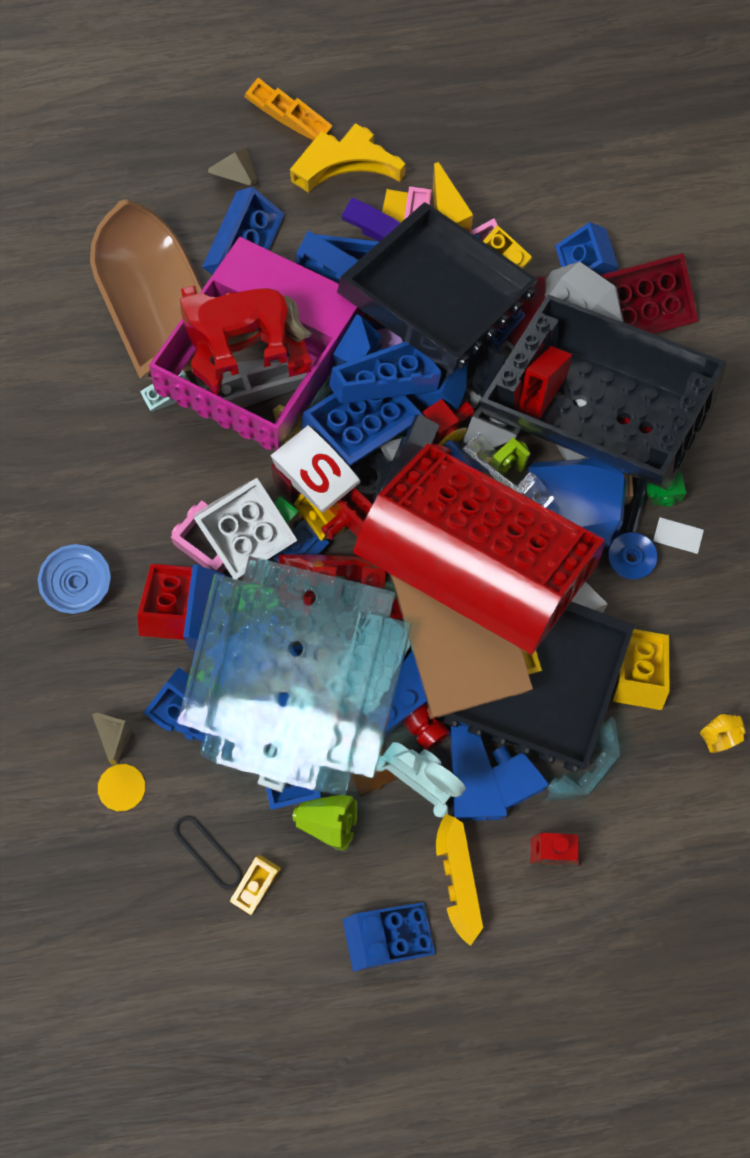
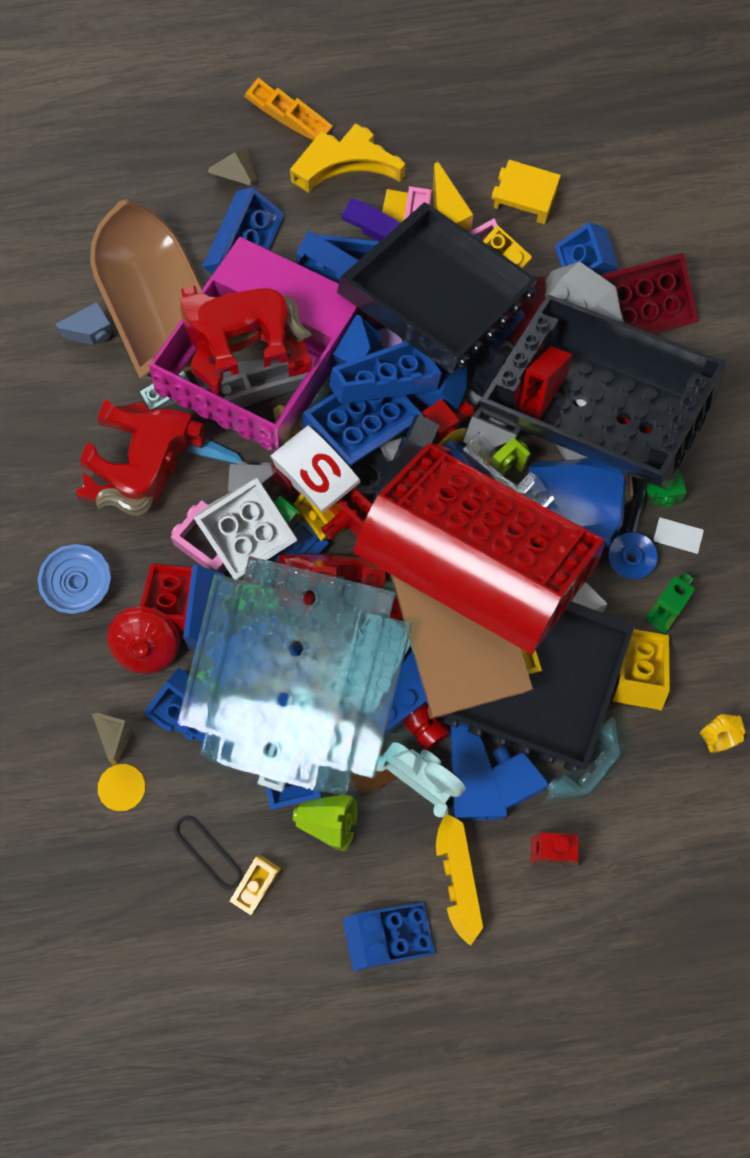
(86, 326): none -> sand blue slope
(143, 639): none -> red hat
(152, 454): none -> red piece
(215, 451): none -> dark azure bar
(244, 472): none -> light grey slope
(526, 189): none -> yellow panel
(671, 602): none -> green torso

